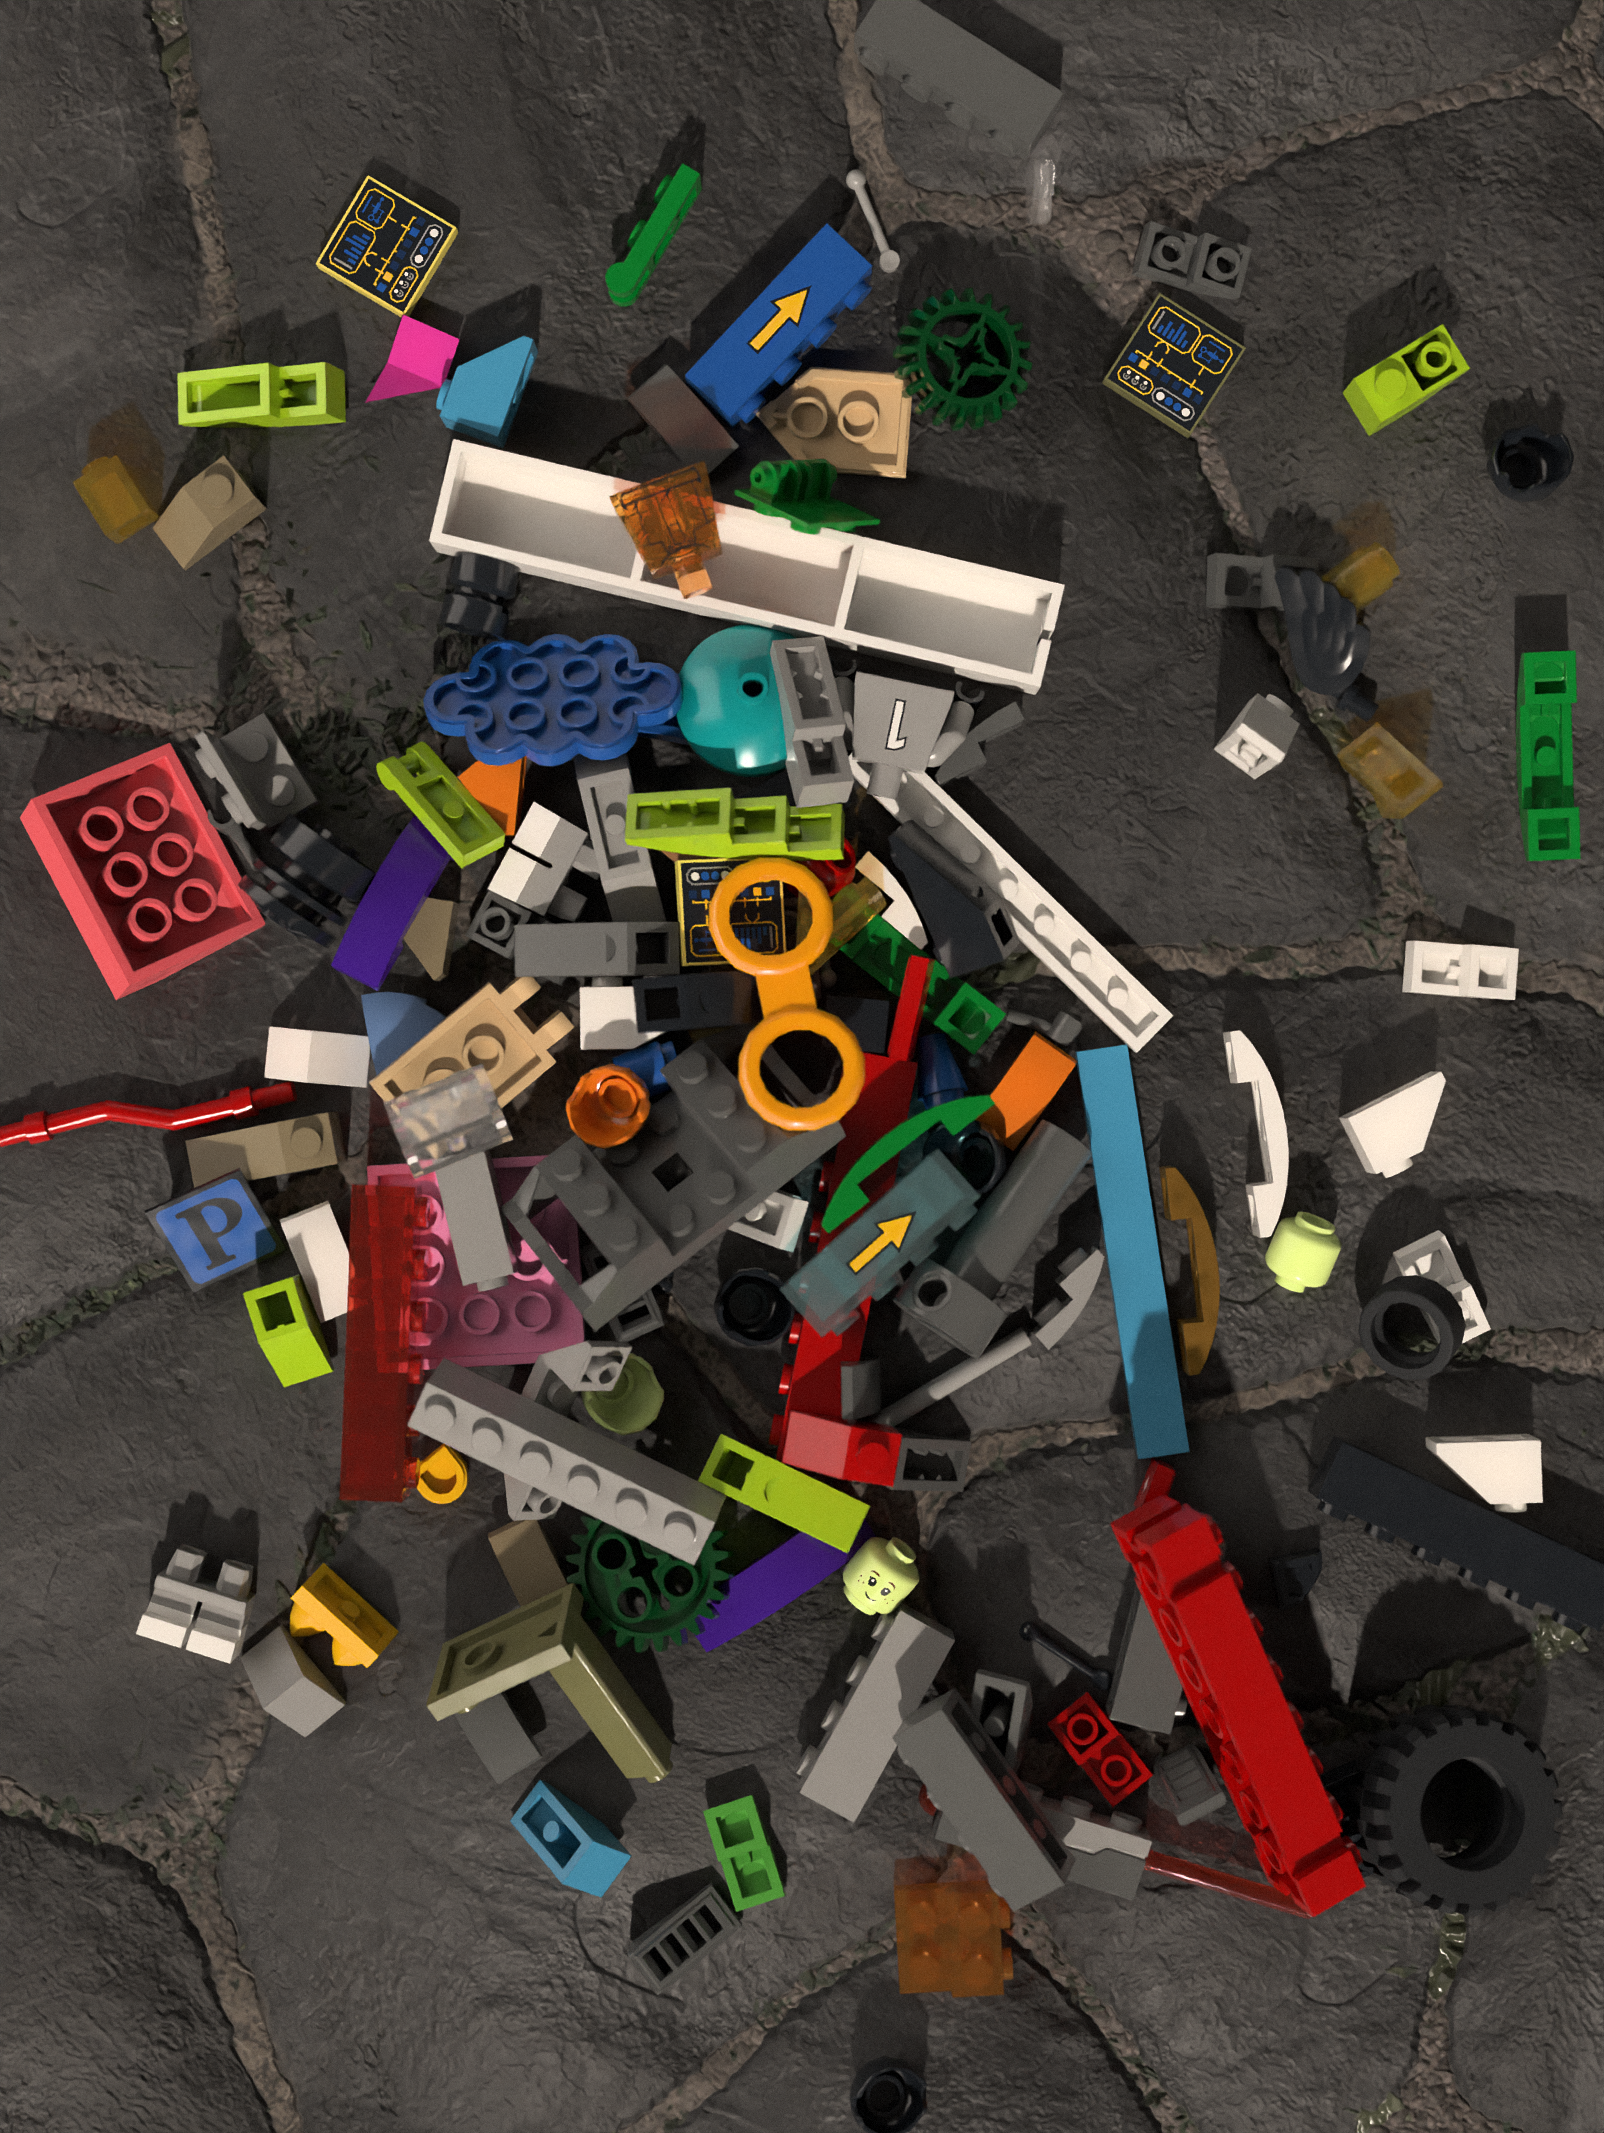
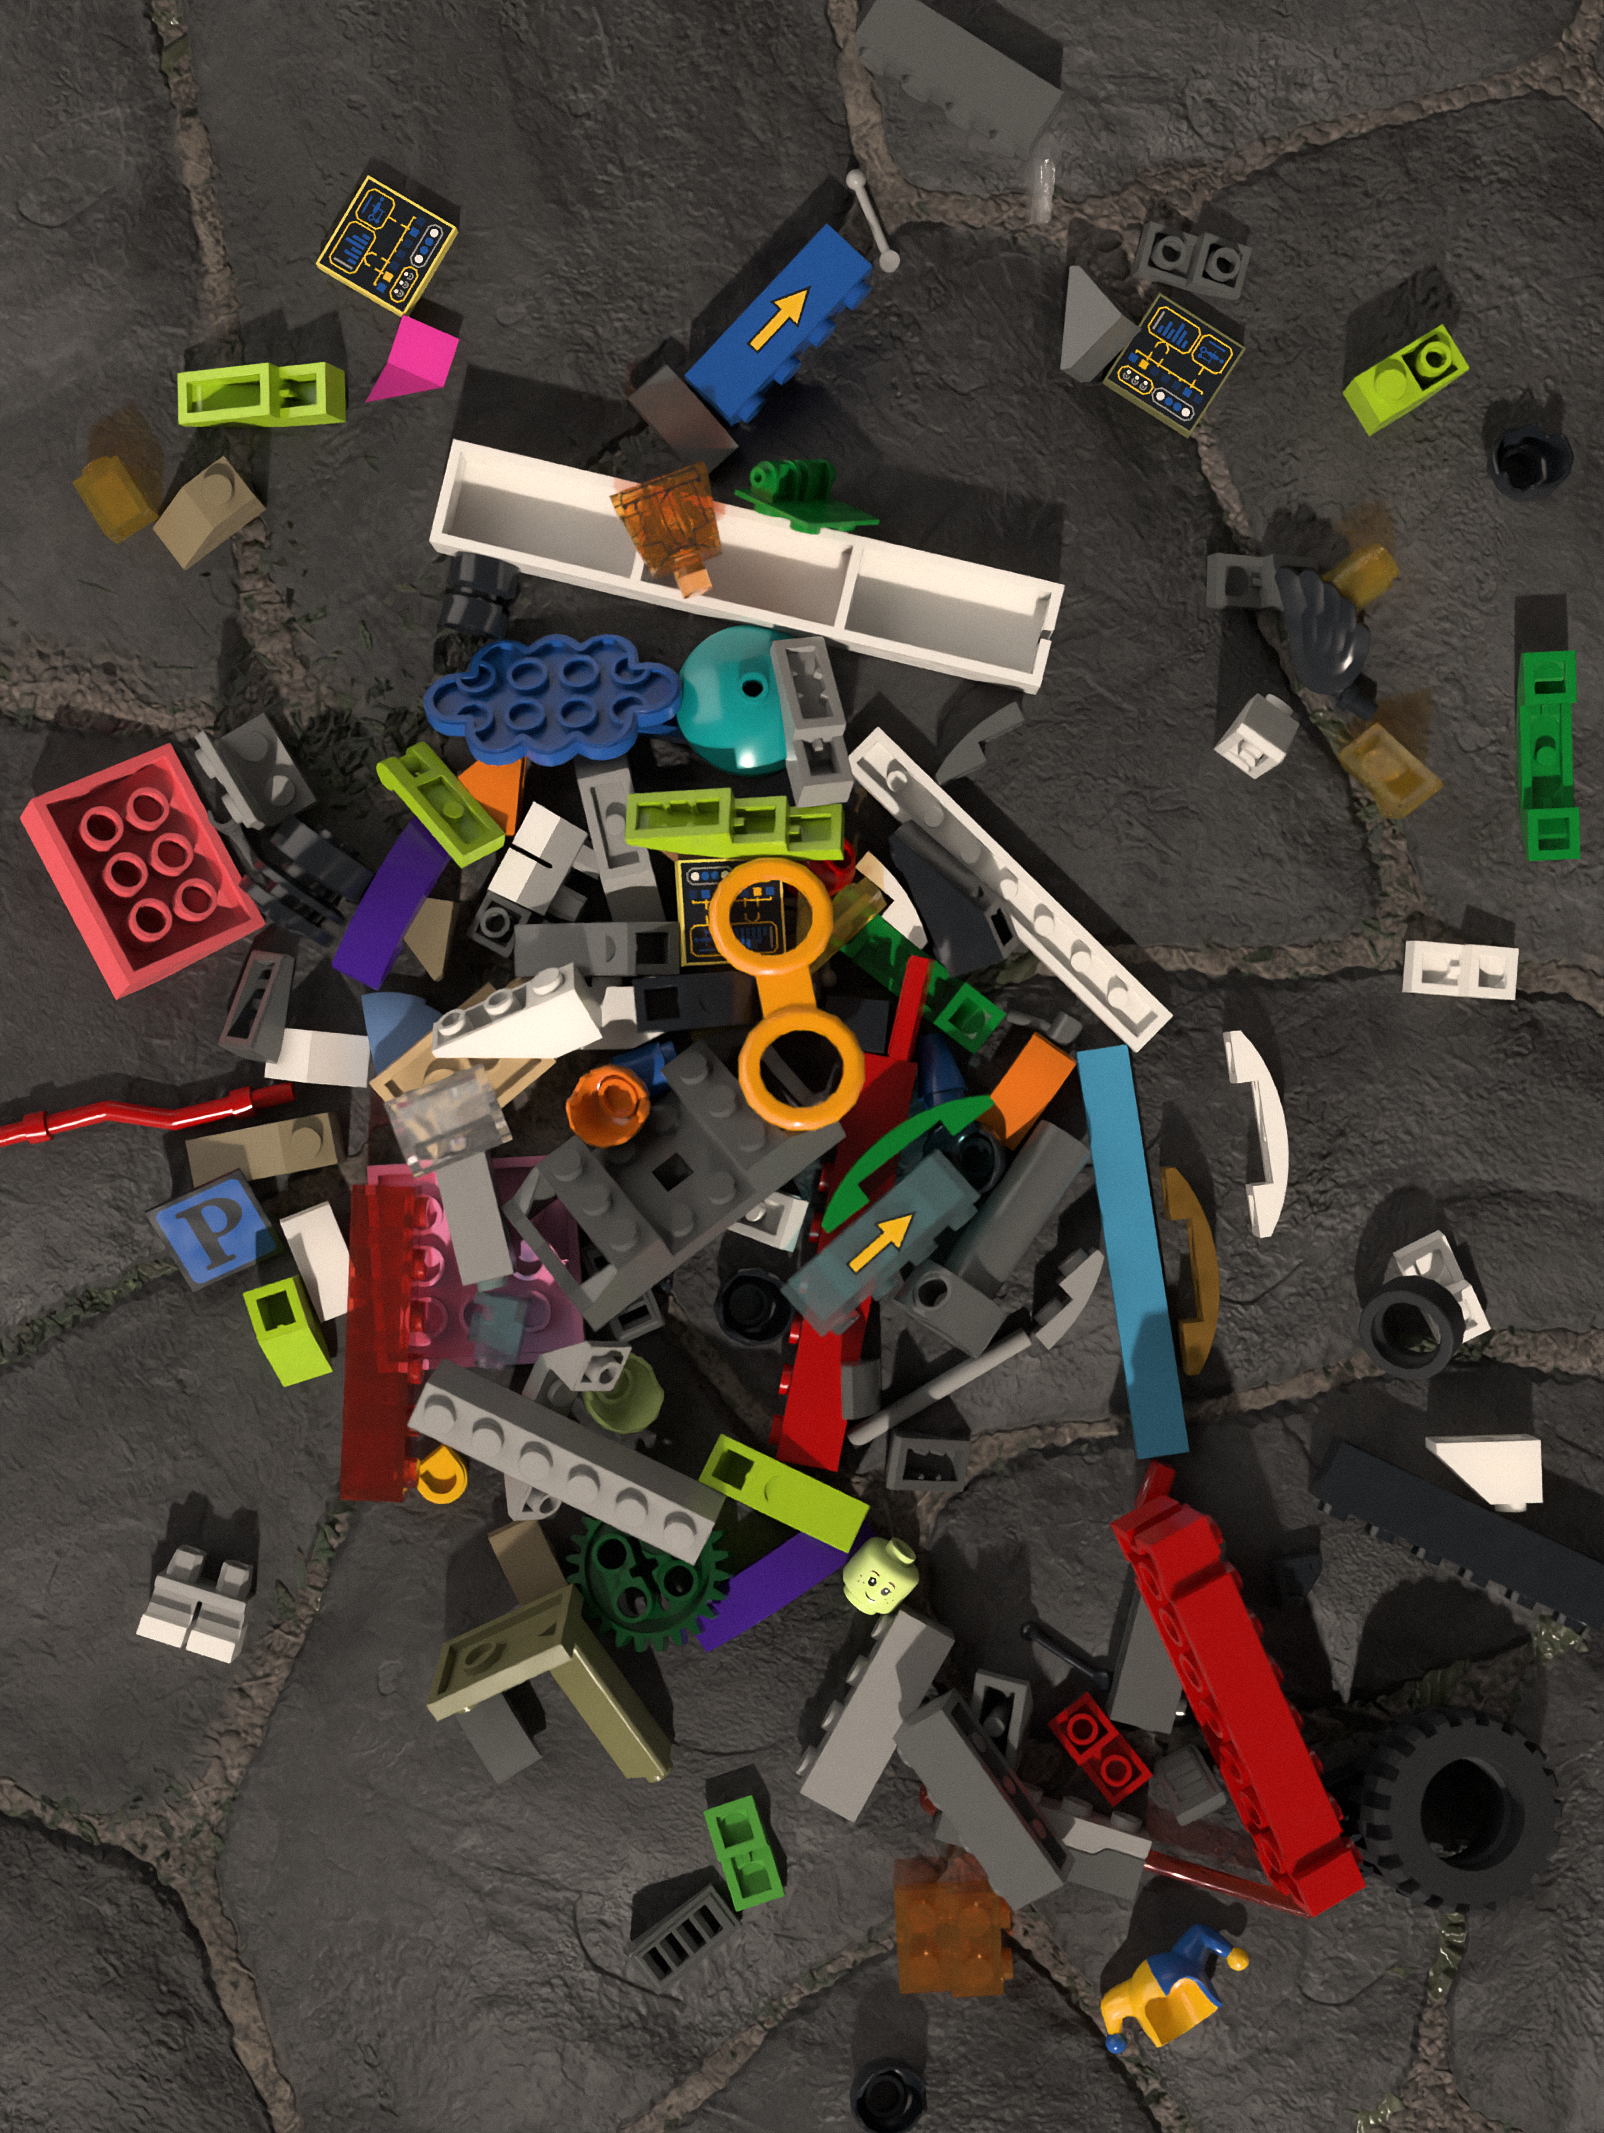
(258, 1023): none -> dark grey slope
(290, 1683): light grey slope -> none
(334, 1606): yellow tile -> none
(488, 391): dark azure slope -> none
(499, 1329): none -> clear light blue brick
(529, 1021): none -> white slope
(570, 1840): dark azure slope -> none
(652, 237): green plate -> none
(842, 1447): red slope -> none
(846, 418): tan tile -> none
(900, 725): light grey torso -> none
(1000, 372): dark green gear -> none
(1093, 326): none -> dark grey slope
(1170, 1989): none -> yellow piece
(1303, 1251): yellowish green head -> none
(1394, 1125): white slope -> none

